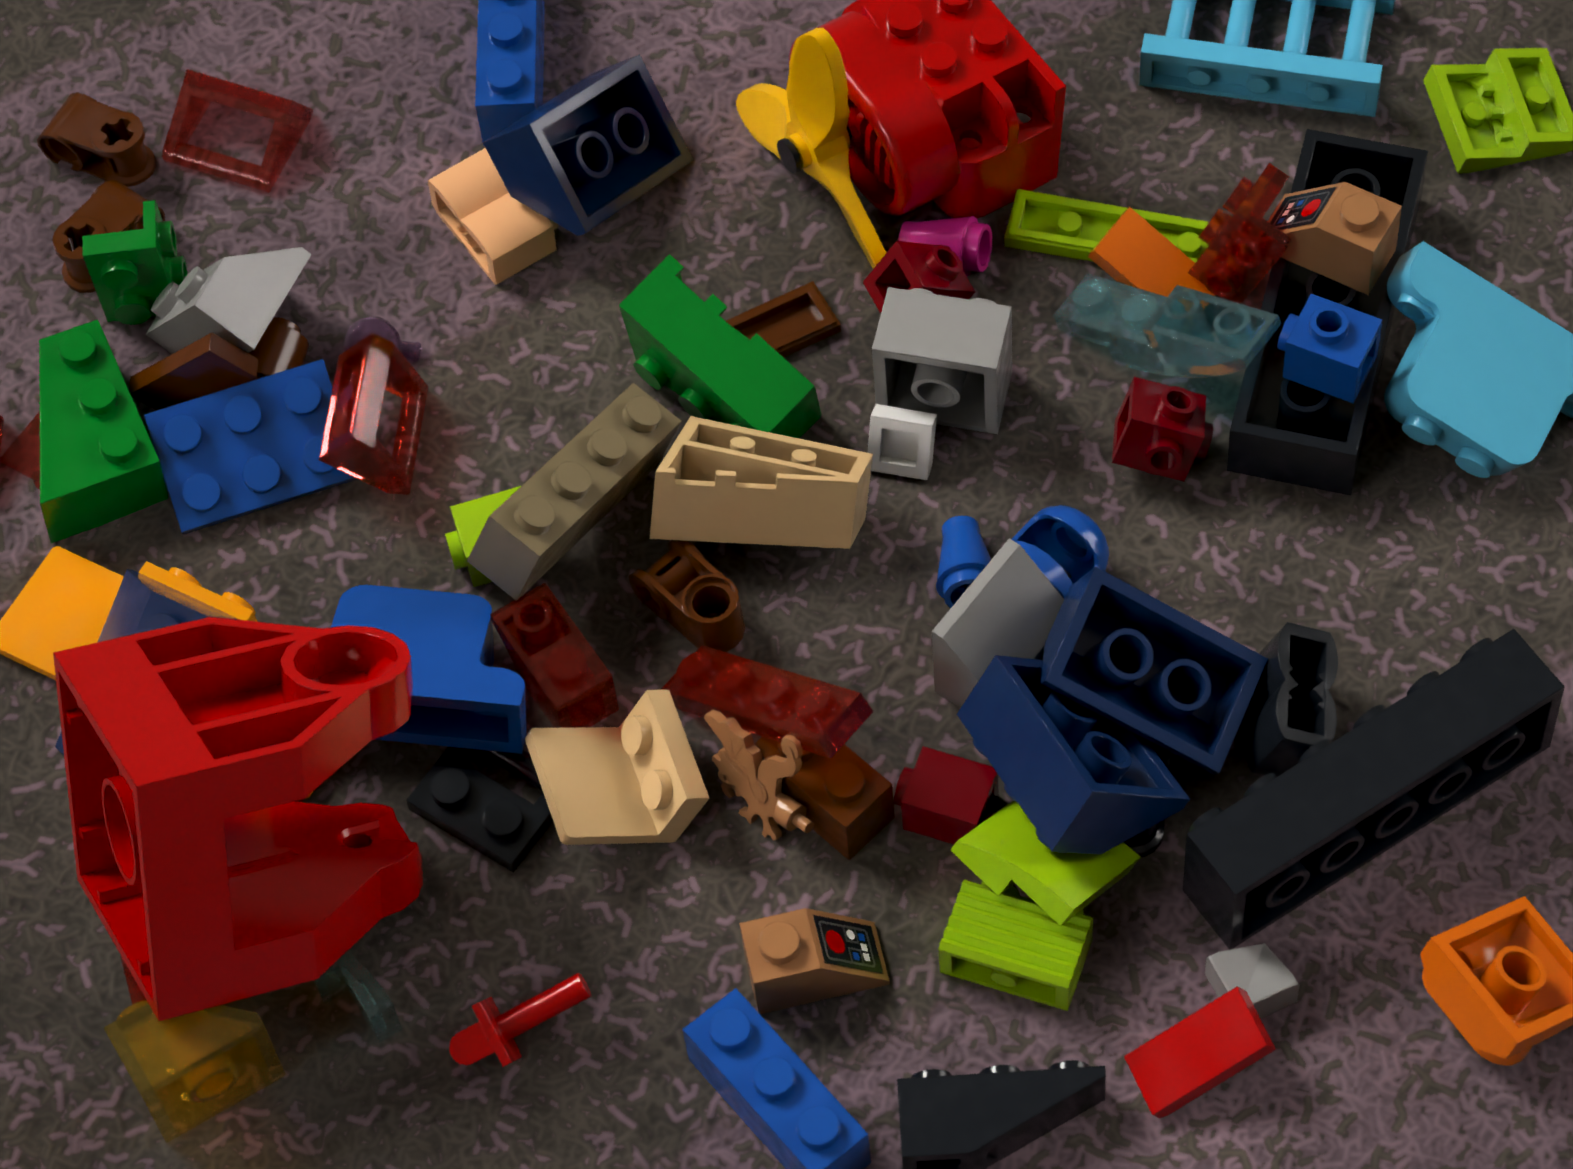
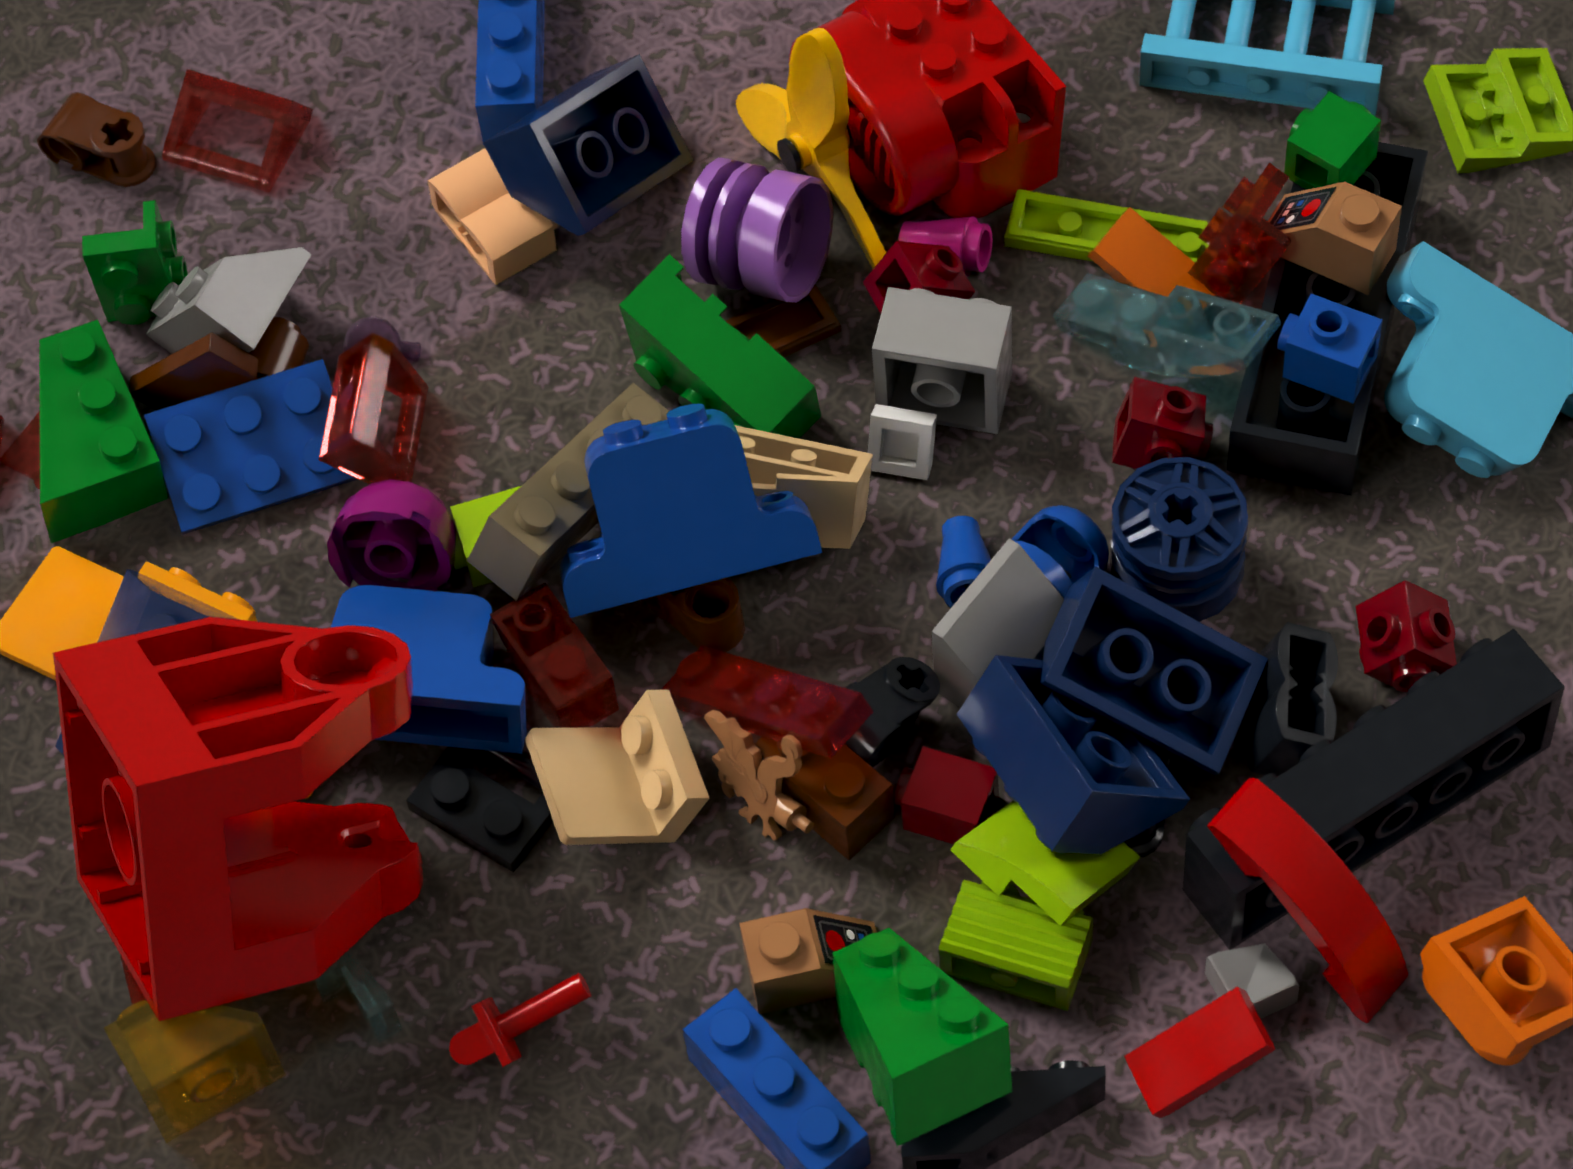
(108, 210): reddish brown piece -> none
(384, 532): none -> magenta cylinder
(677, 513): none -> blue brick
(757, 229): none -> medium lavender wheel
(896, 697): none -> black piece
(918, 1035): none -> green wedge
(1181, 535): none -> dark blue wheel
(1317, 891): none -> red slope
(1331, 143): none -> green brick
(1405, 635): none -> dark red brick

